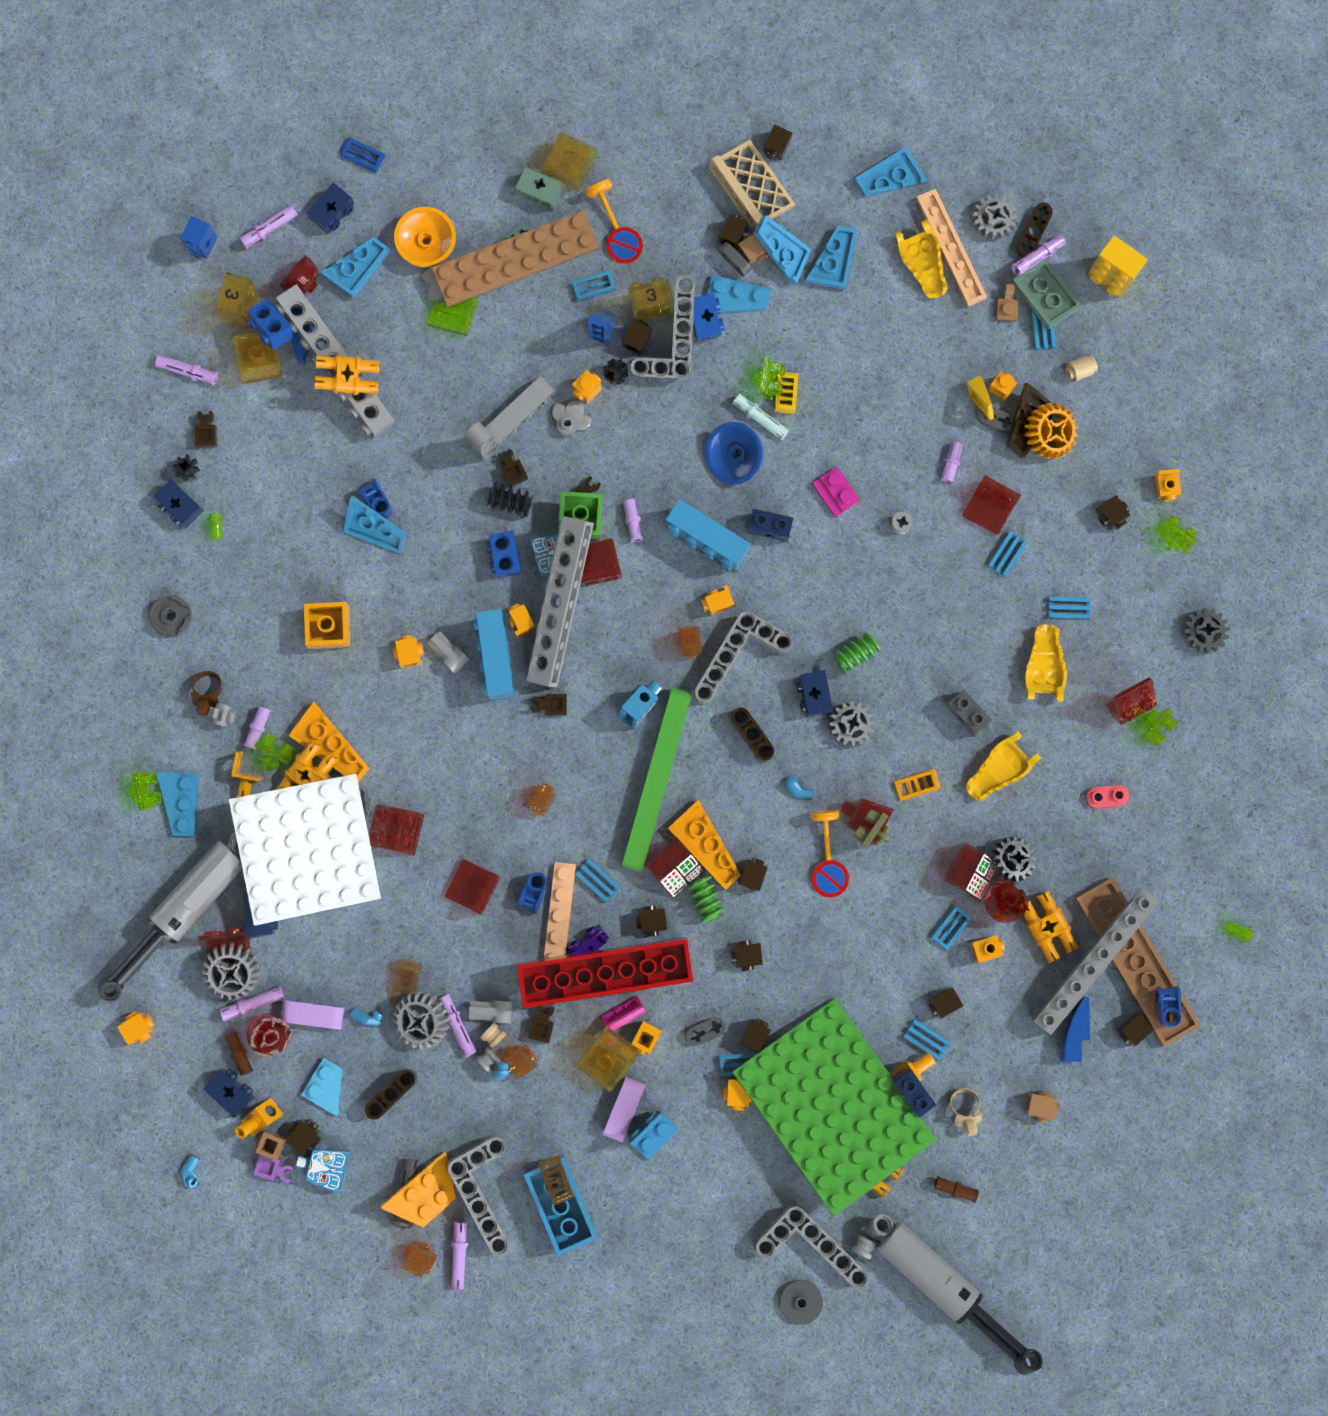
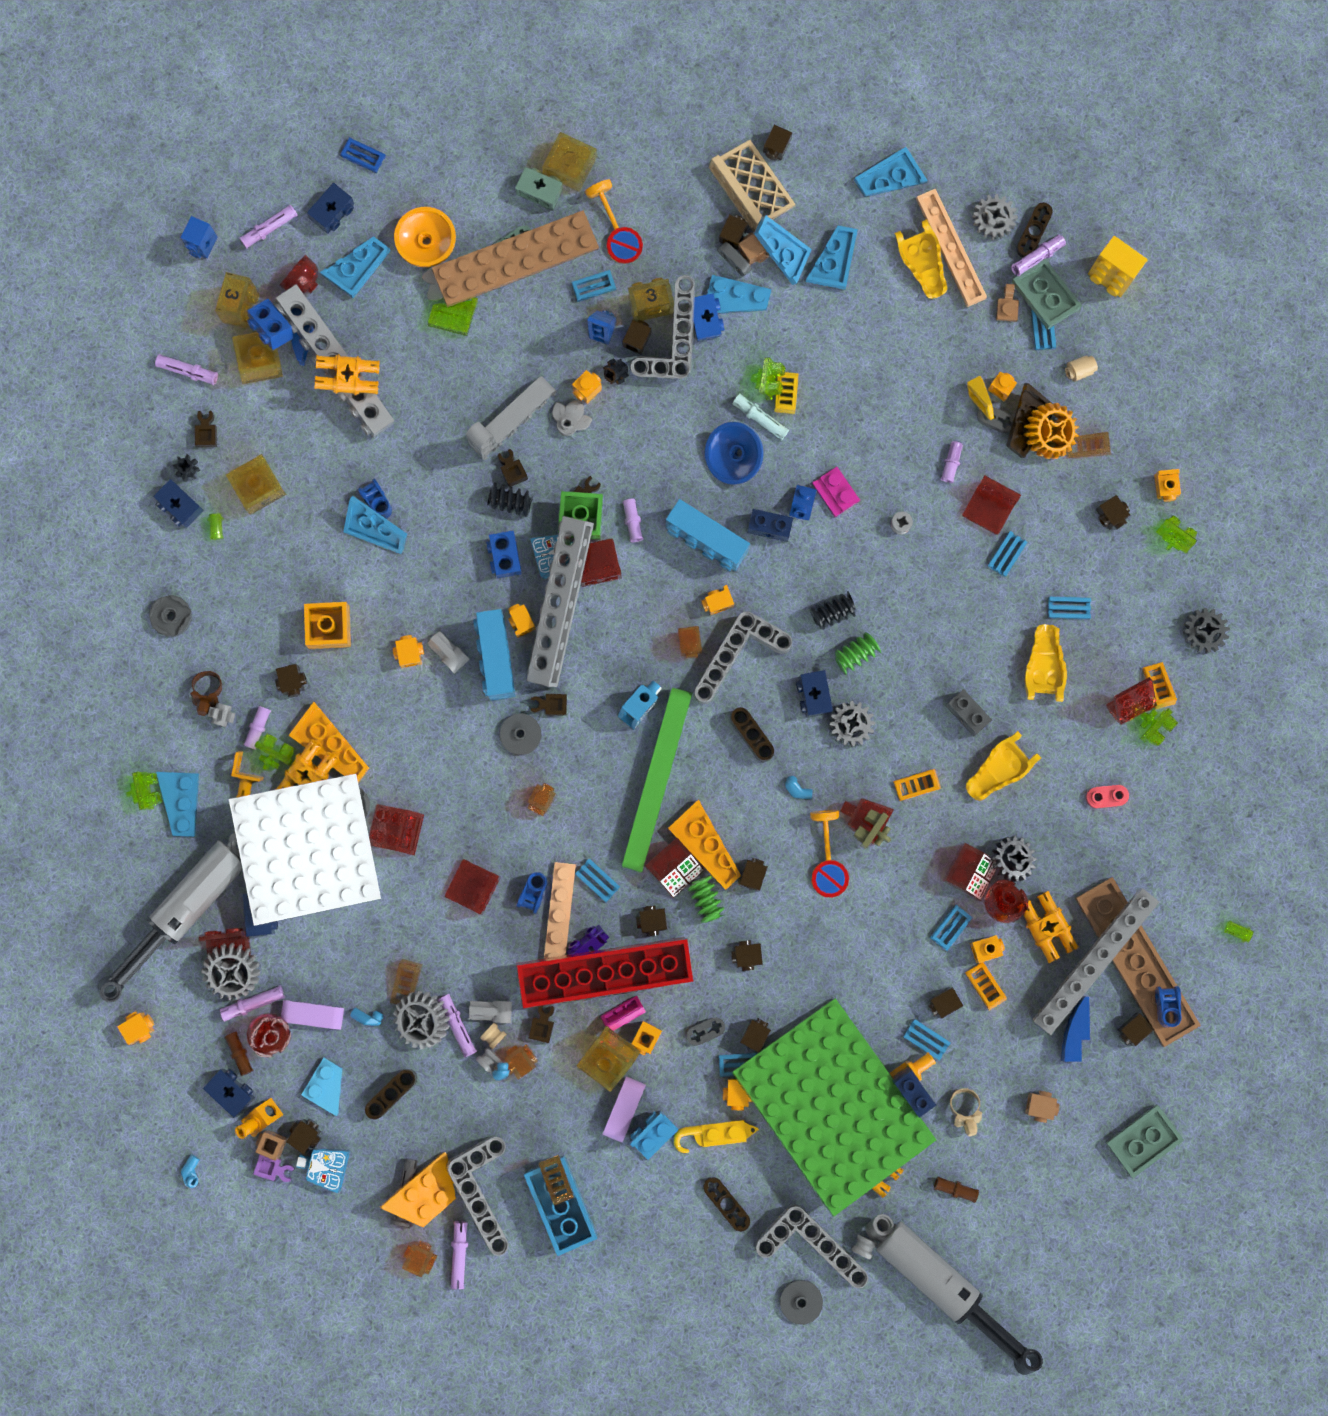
(256, 484): none -> clear yellow brick
(290, 680): none -> dark brown brick
(531, 737): none -> dark grey plate
(715, 1134): none -> yellow plate
(732, 1220): none -> dark brown beam
(802, 502): none -> blue bracket
(833, 611): none -> black piece
(1001, 998): none -> light orange slope
(1097, 452): none -> clear orange slope
(1144, 1141): none -> sand green plate
(1171, 699): none -> light orange slope

